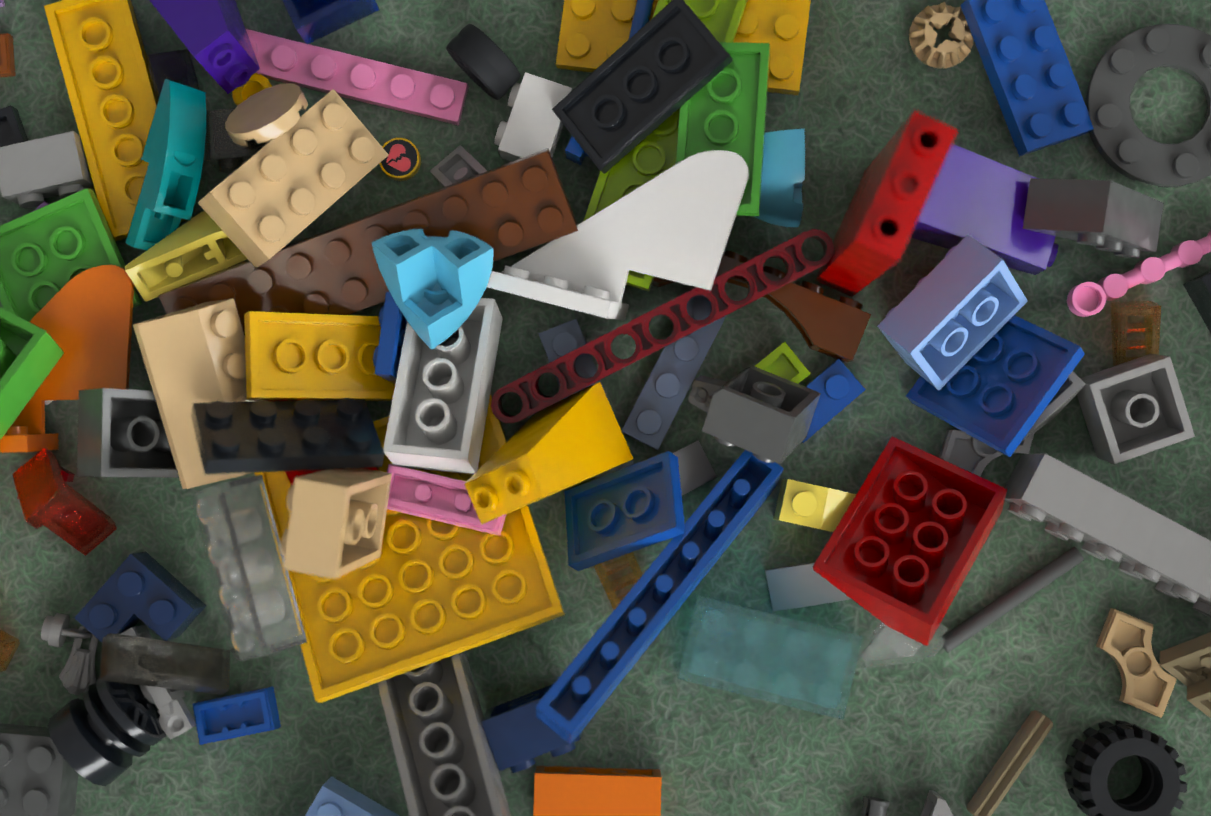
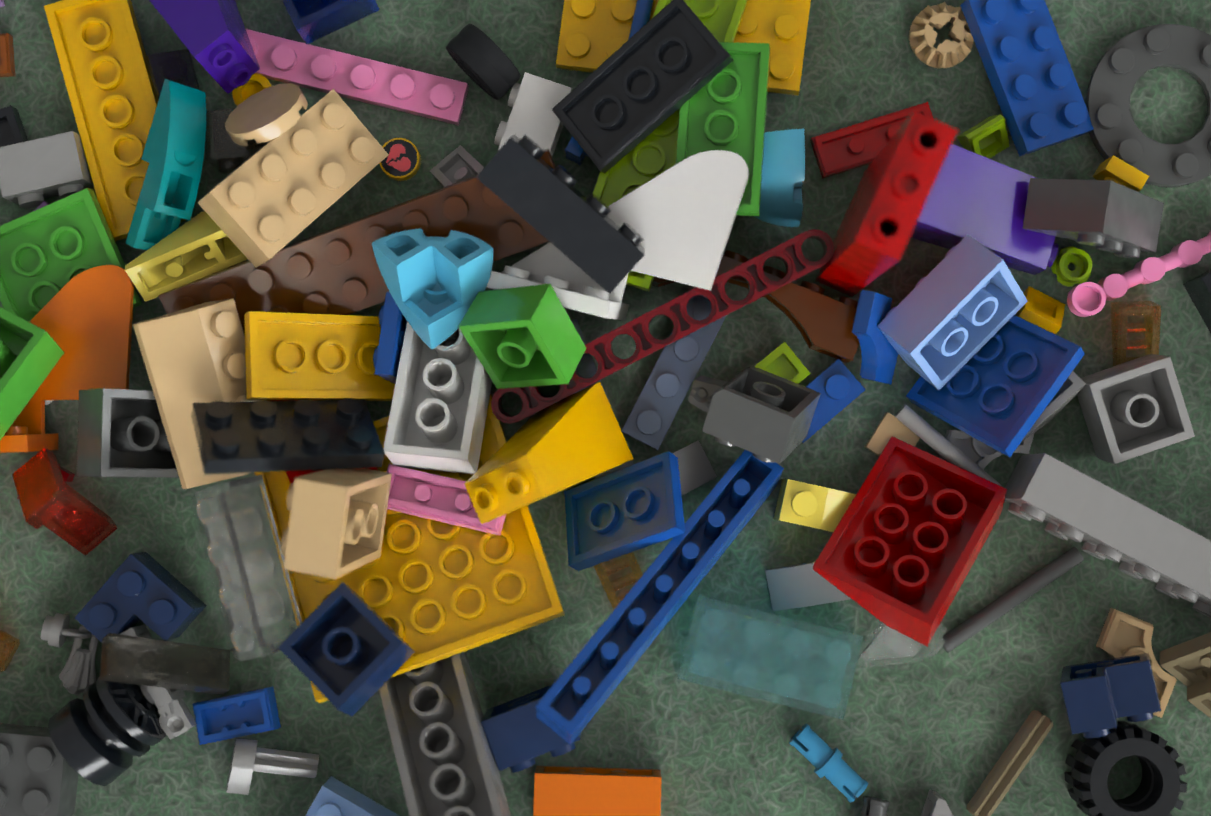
(250, 758): none -> light grey piece
(346, 650): none -> dark blue brick
(523, 336): none -> bright green brick
(562, 213): none -> black brick
(828, 763): none -> dark azure pin
(860, 142): none -> red tile
(877, 353): none -> blue tile
(889, 427): none -> tan tile
(939, 442): none -> light grey bar
(986, 137): none -> lime slope
(1042, 310): none -> yellow plate
(1082, 264): none -> lime plate
(1108, 690): none -> dark blue brick
(1121, 173): none -> yellow plate

